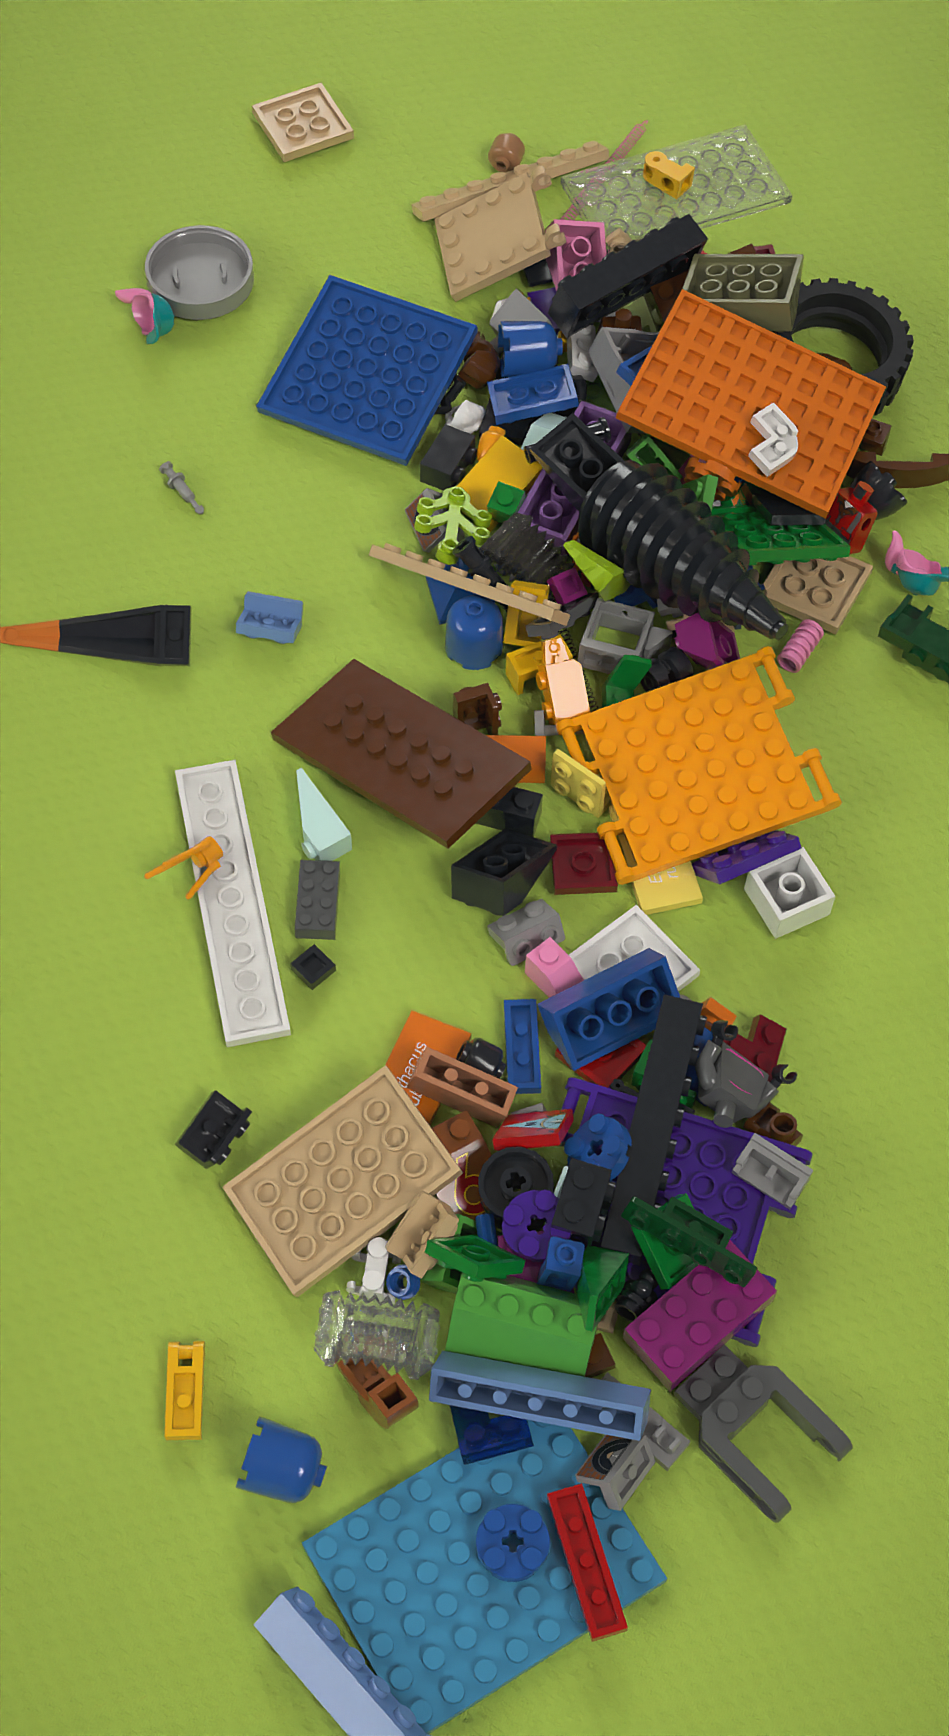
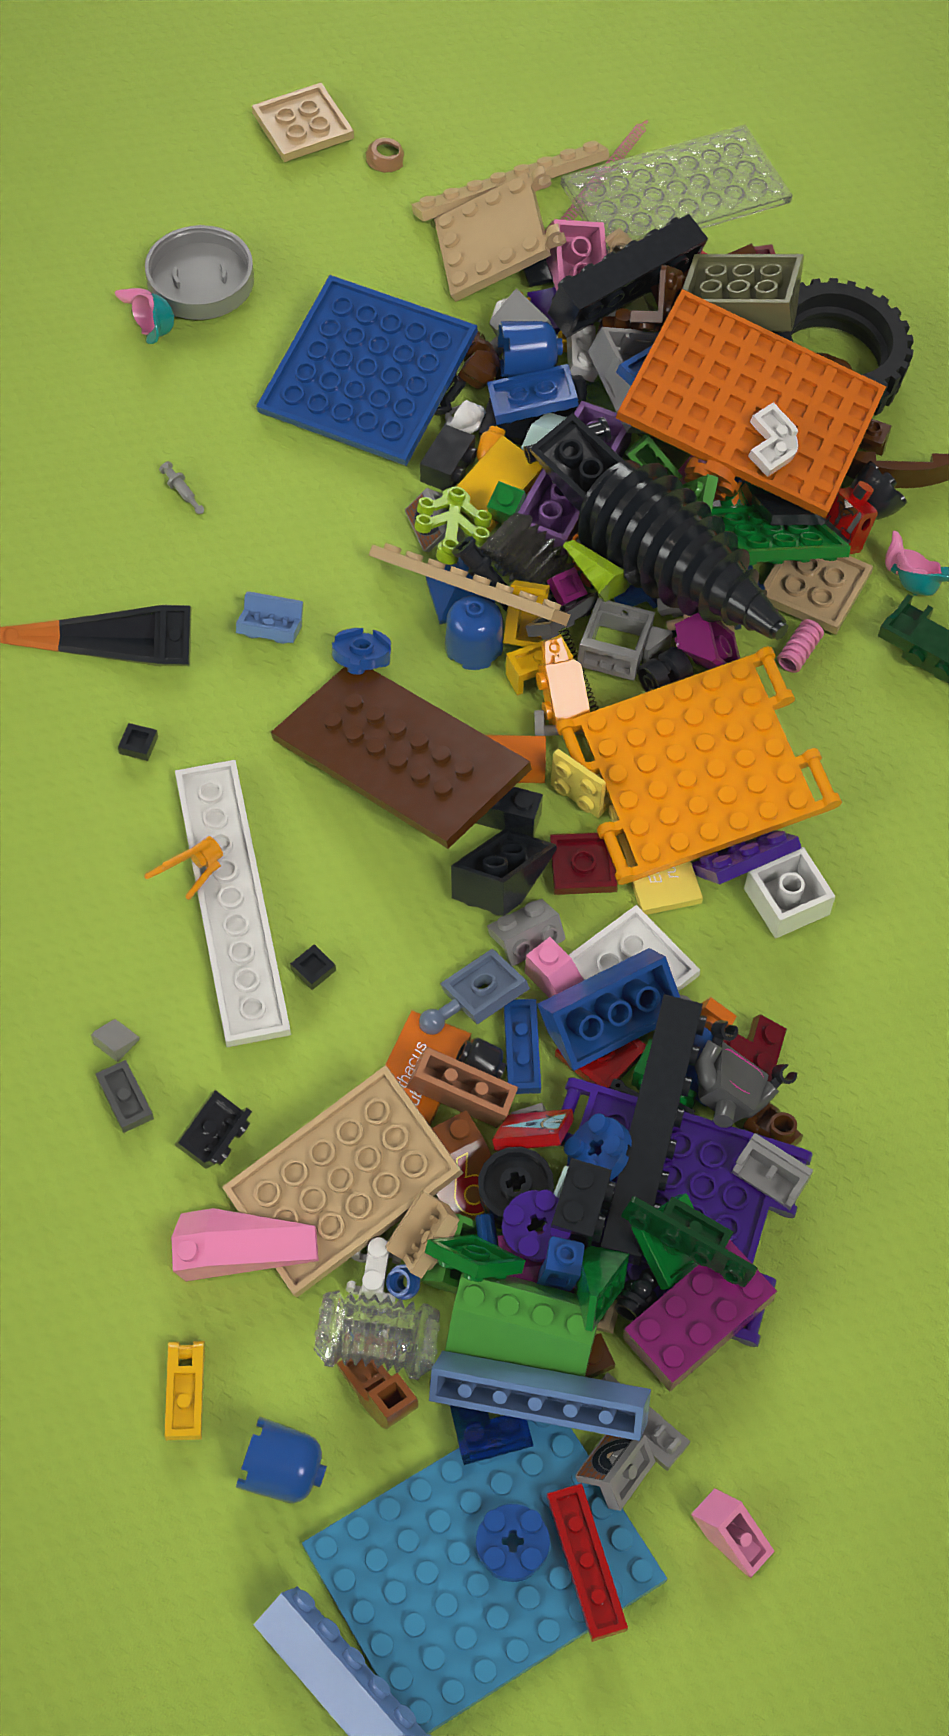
(114, 1039): none -> light grey slope
(124, 1096): none -> dark grey plate
(138, 741): none -> black plate
(231, 1242): none -> bright pink wedge
(317, 900): dark grey piece -> none
(323, 831): light aqua slope -> none
(361, 650): none -> blue plate
(381, 162): none -> medium nougat piece
(464, 991): none -> sand blue plate
(478, 708): reddish brown bracket -> none
(506, 151): medium nougat head -> none
(624, 679): green bracket -> none
(667, 174): yellow leg -> none
(670, 286): none -> reddish brown bracket
(728, 1397): dark grey plate -> none
(733, 1531): none -> bright pink slope

